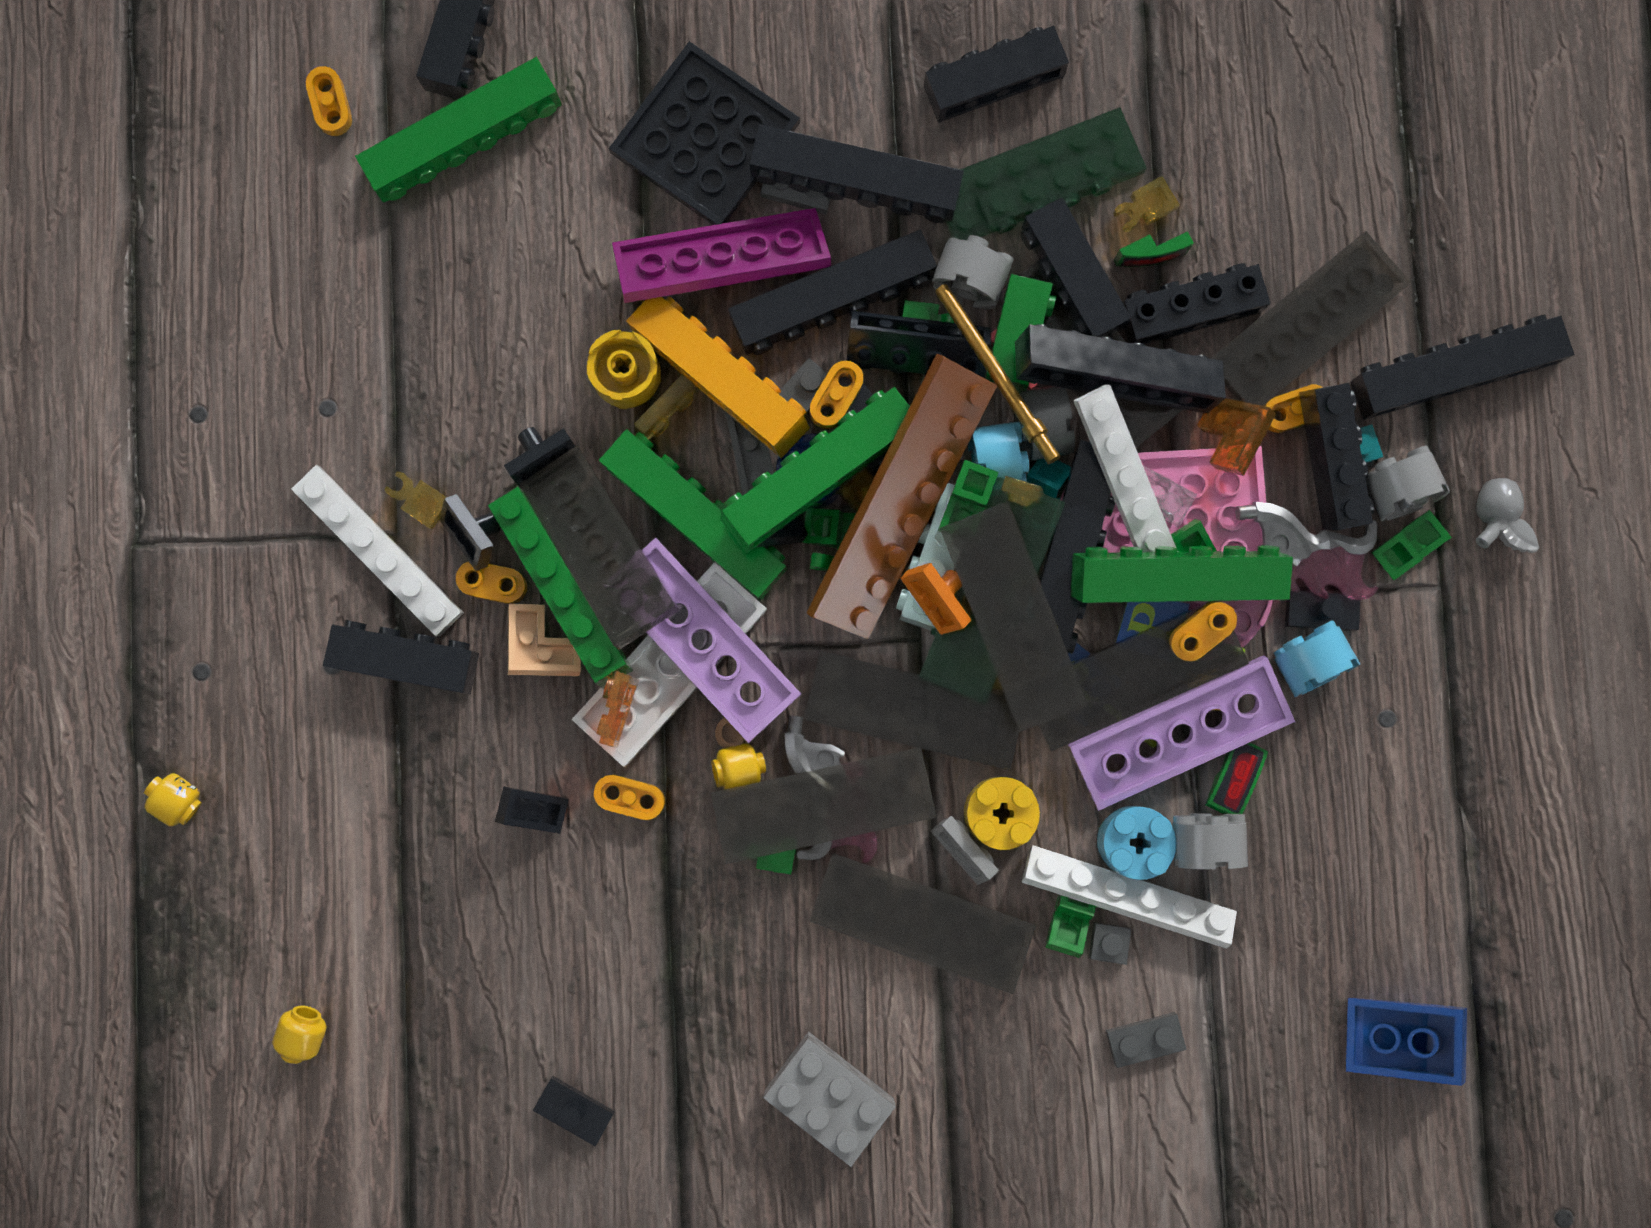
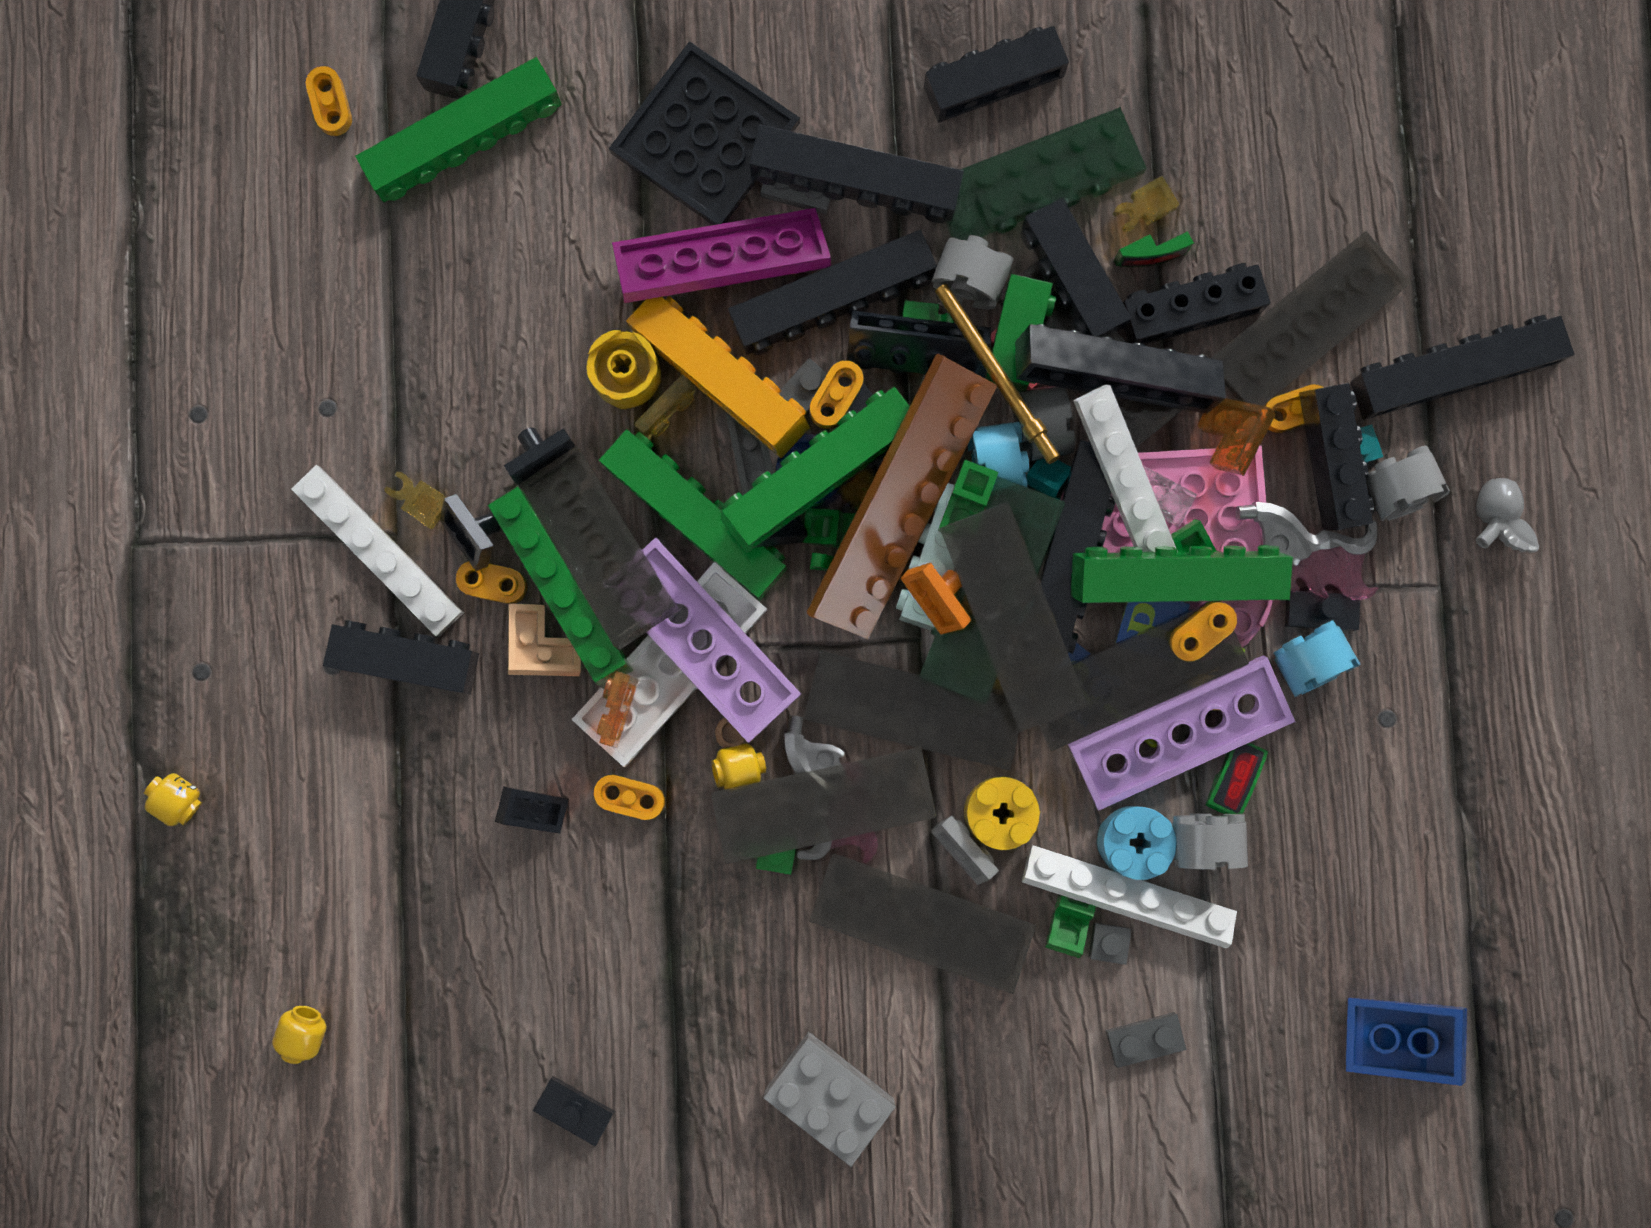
(1021, 492): clear yellow plate -> none
(1411, 544): green slope -> none

